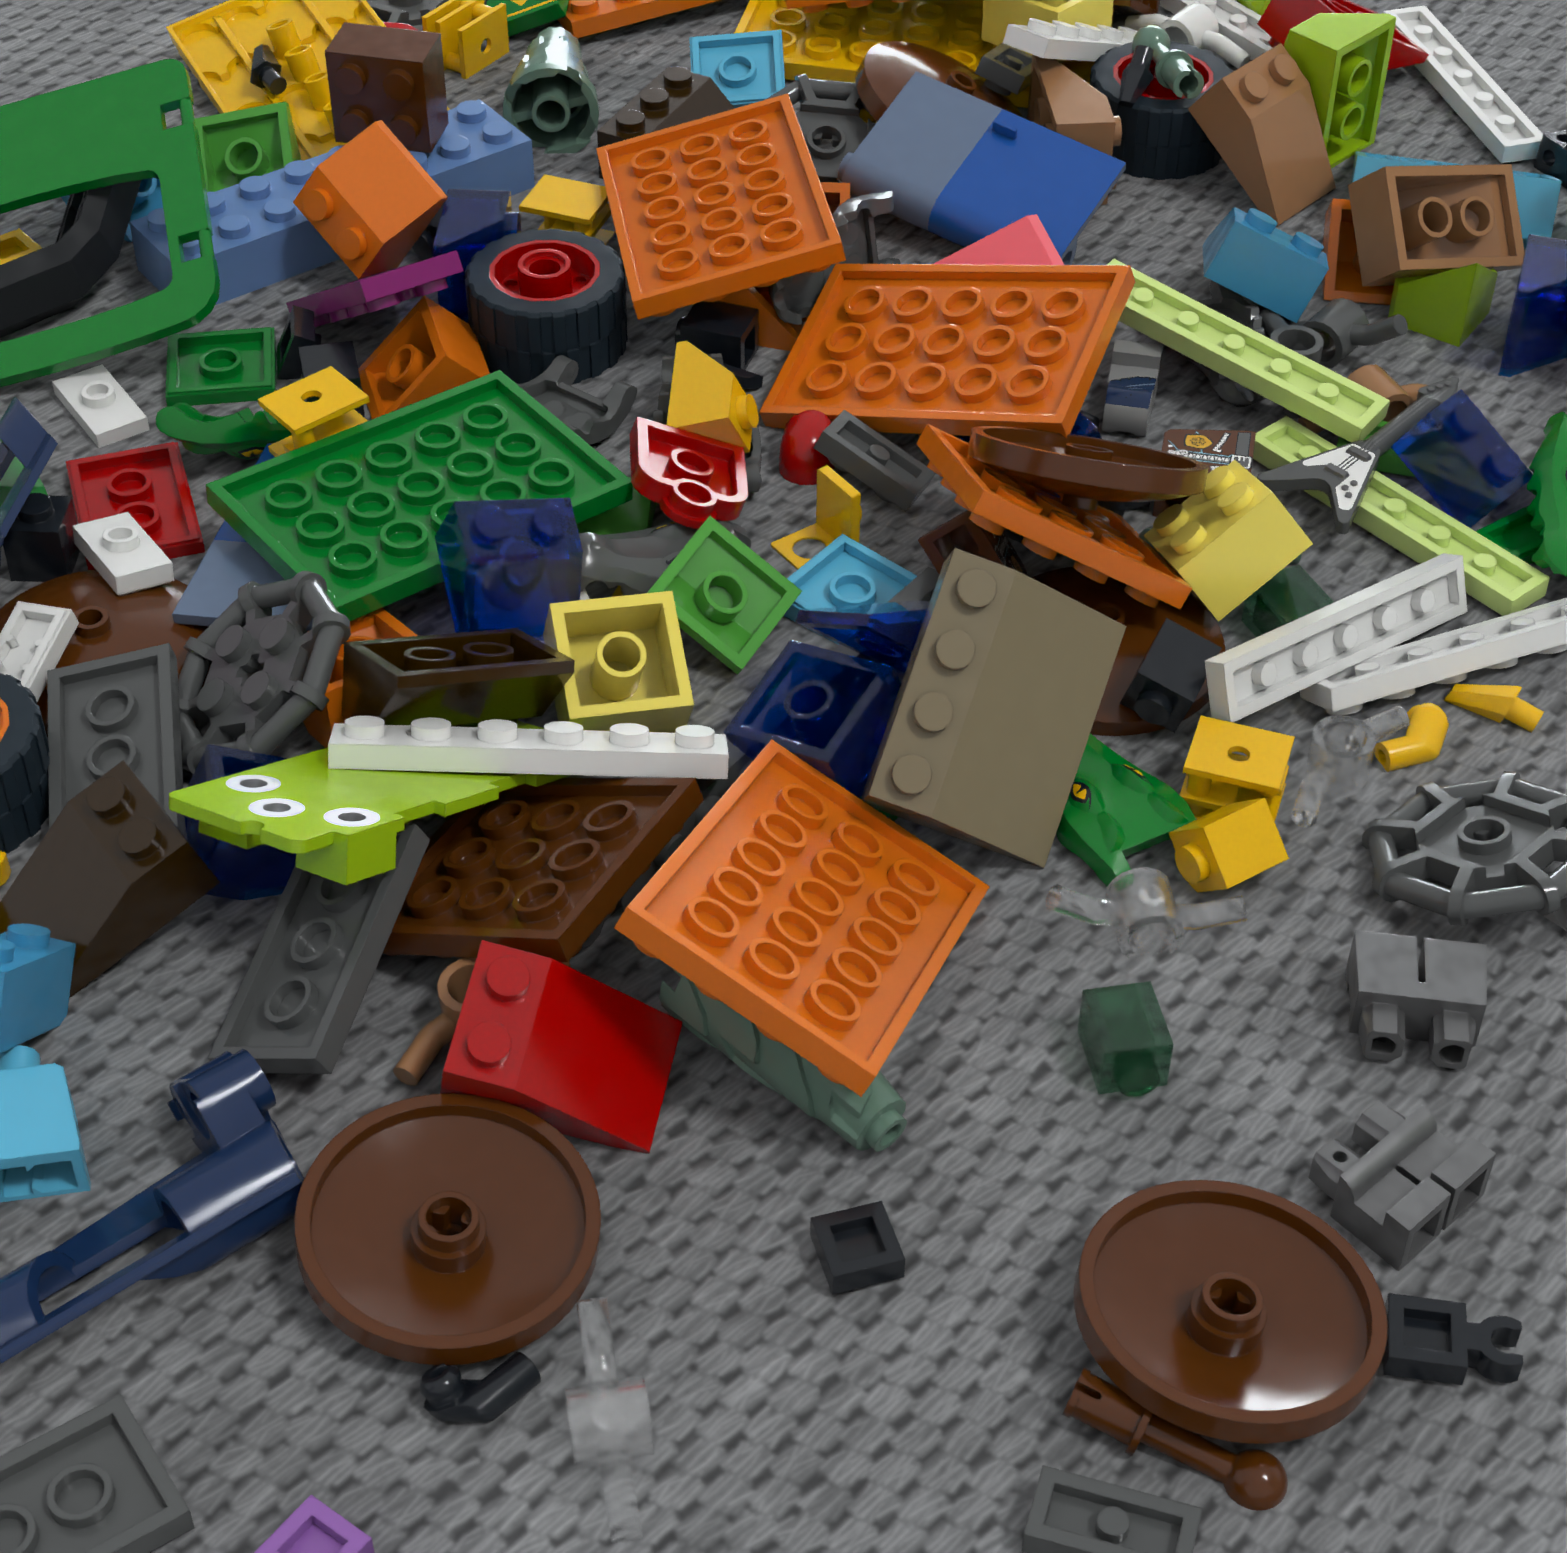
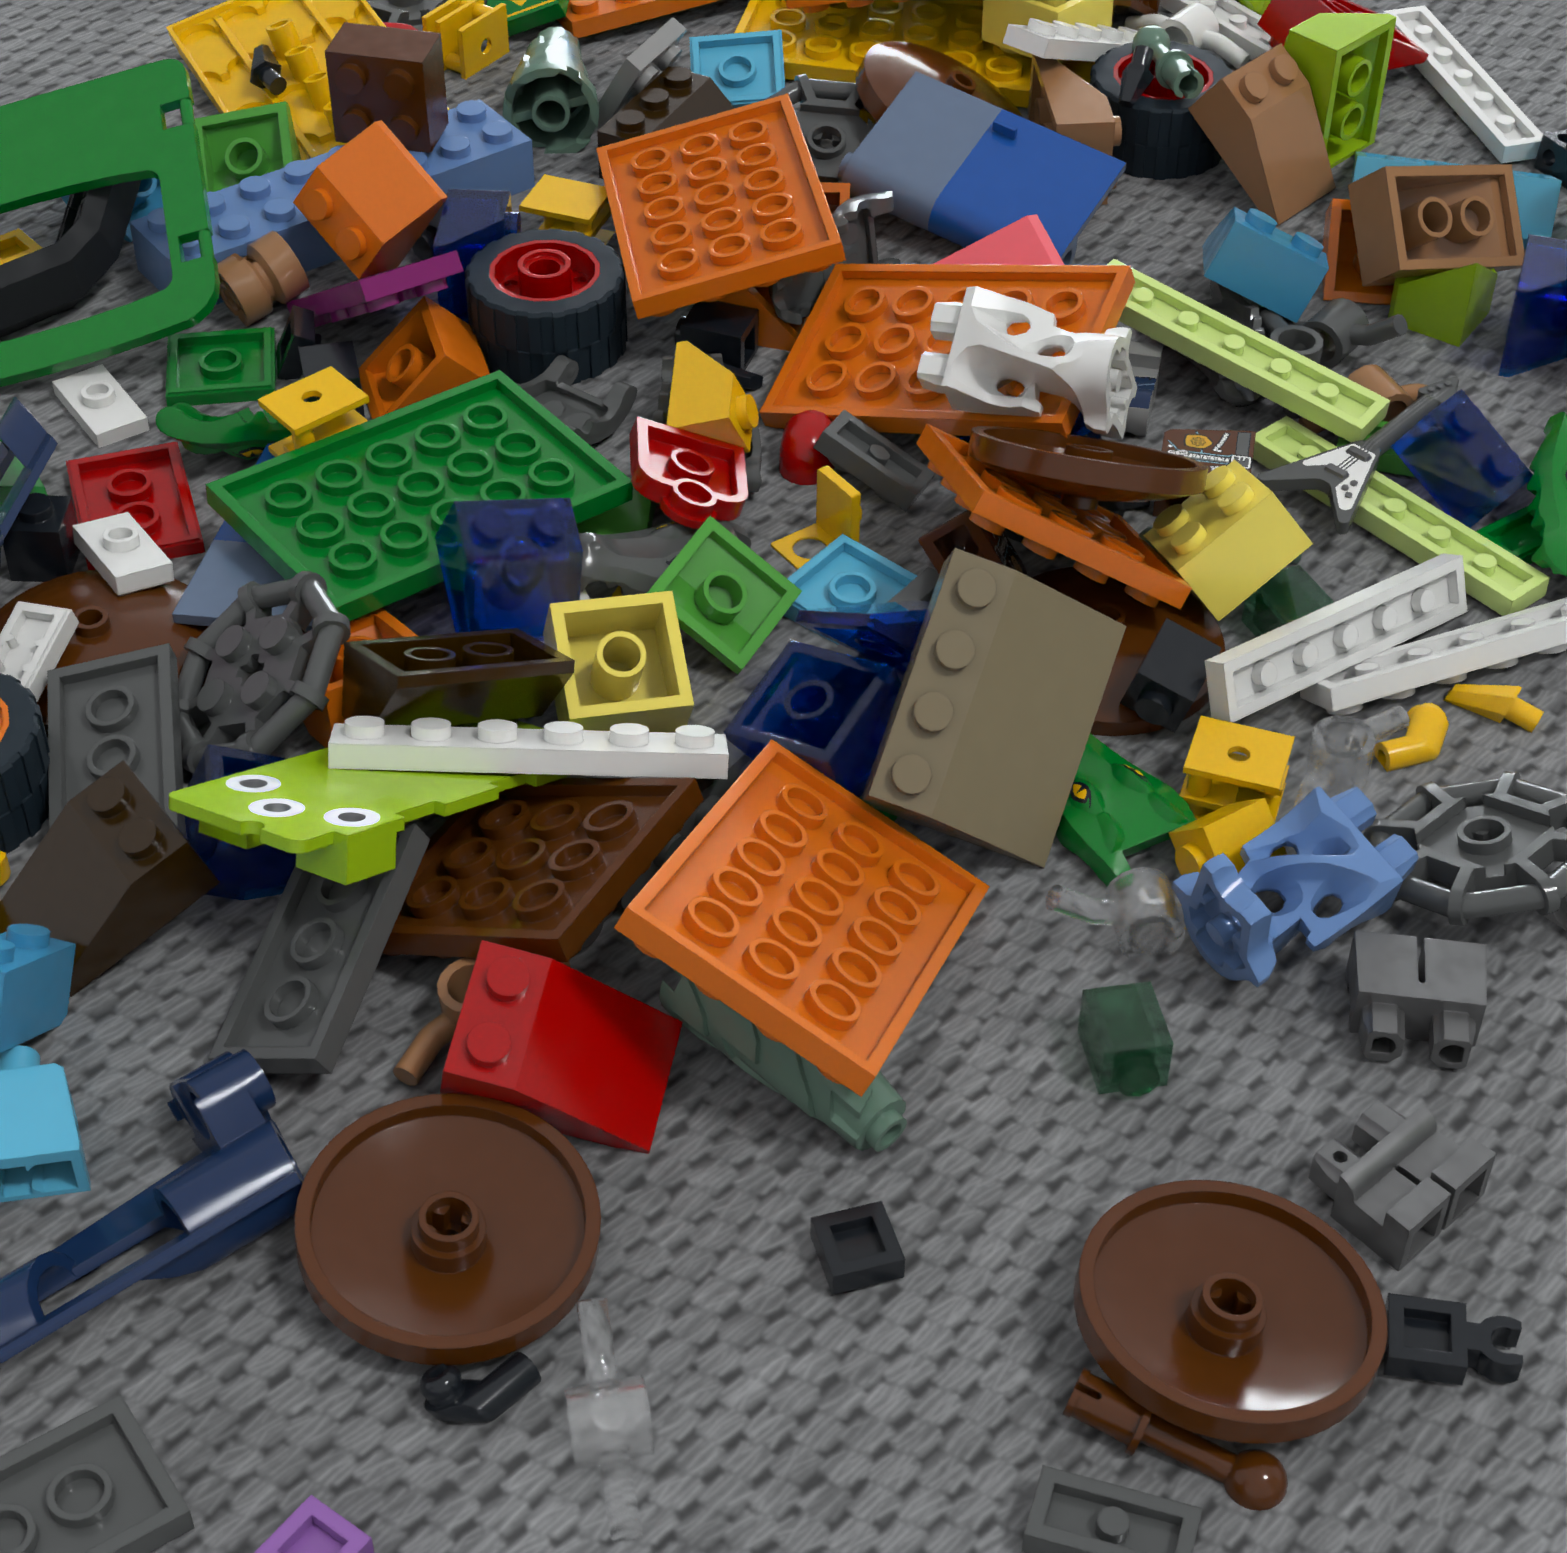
(263, 276): none -> medium nougat wheel
(641, 68): none -> light grey plate
(985, 358): none -> white hips
(1005, 69): dark grey plate -> none
(1332, 859): none -> medium blue hips

